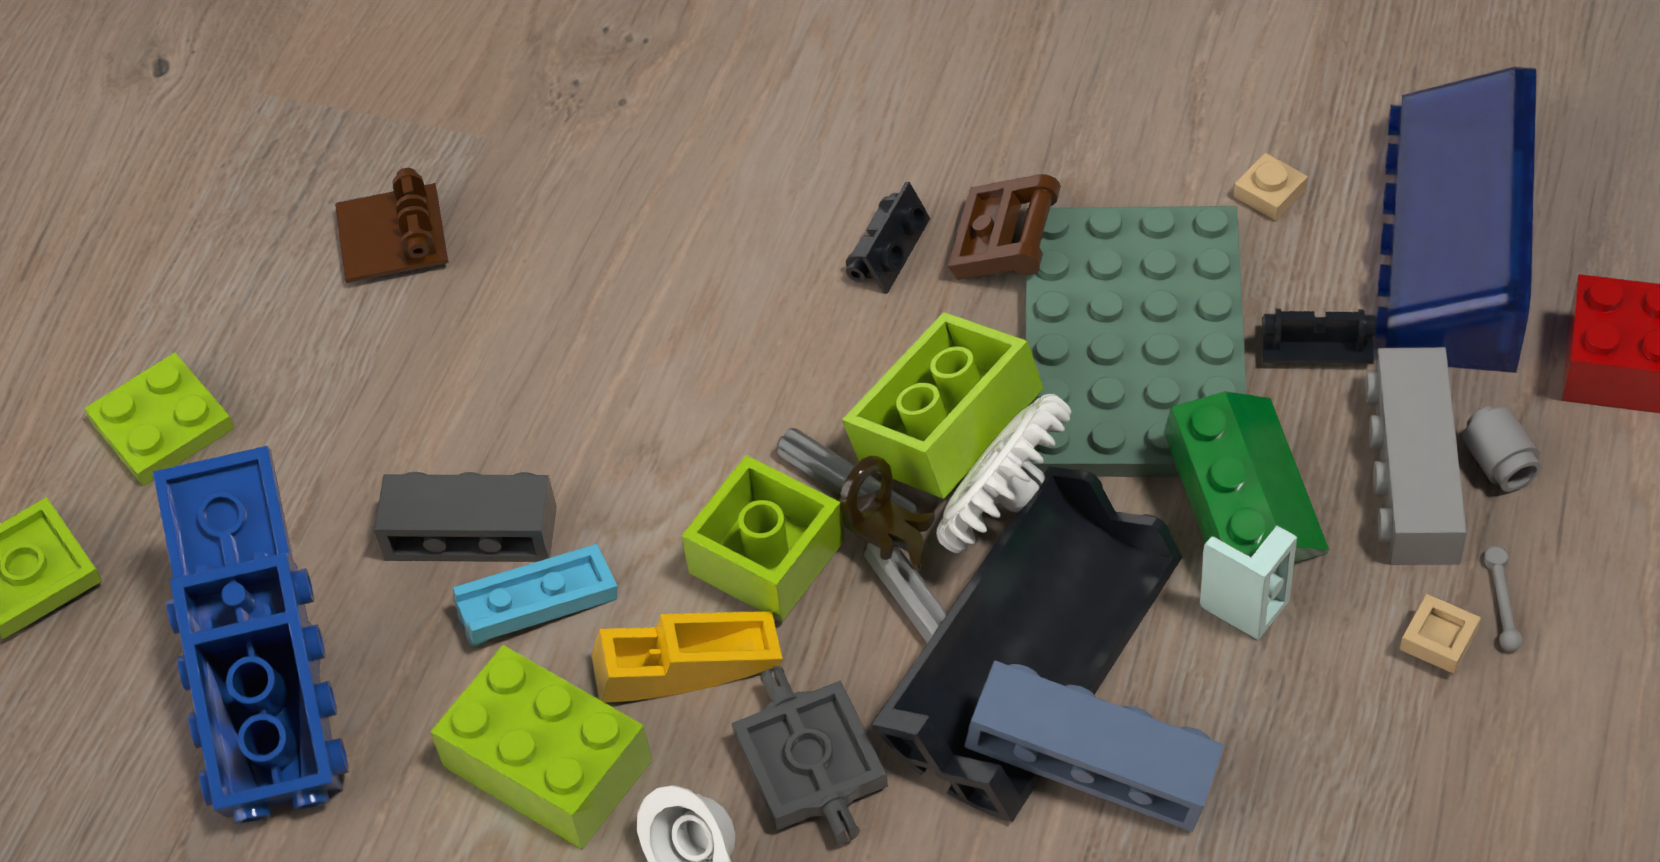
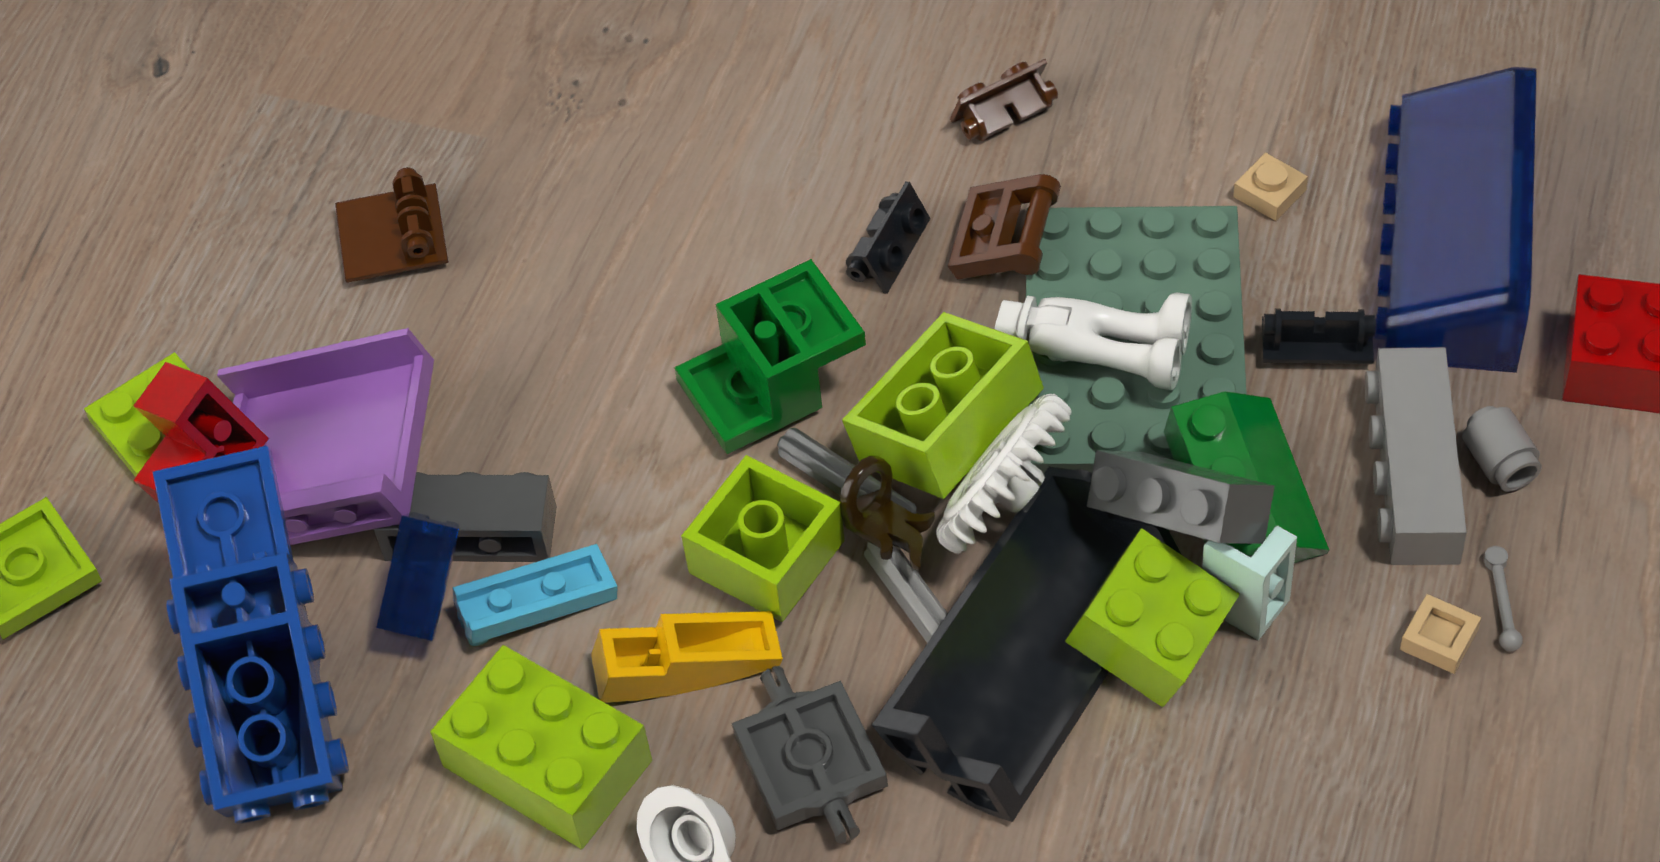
(195, 422): none -> red brick
(340, 429): none -> medium lavender panel
(418, 576): none -> clear blue hinge
(769, 356): none -> green bracket
(985, 106): none -> reddish brown hinge
(1074, 331): none -> white piece
(1094, 745): sand blue brick -> none
(1152, 618): none -> lime brick
(1181, 496): none -> dark grey brick

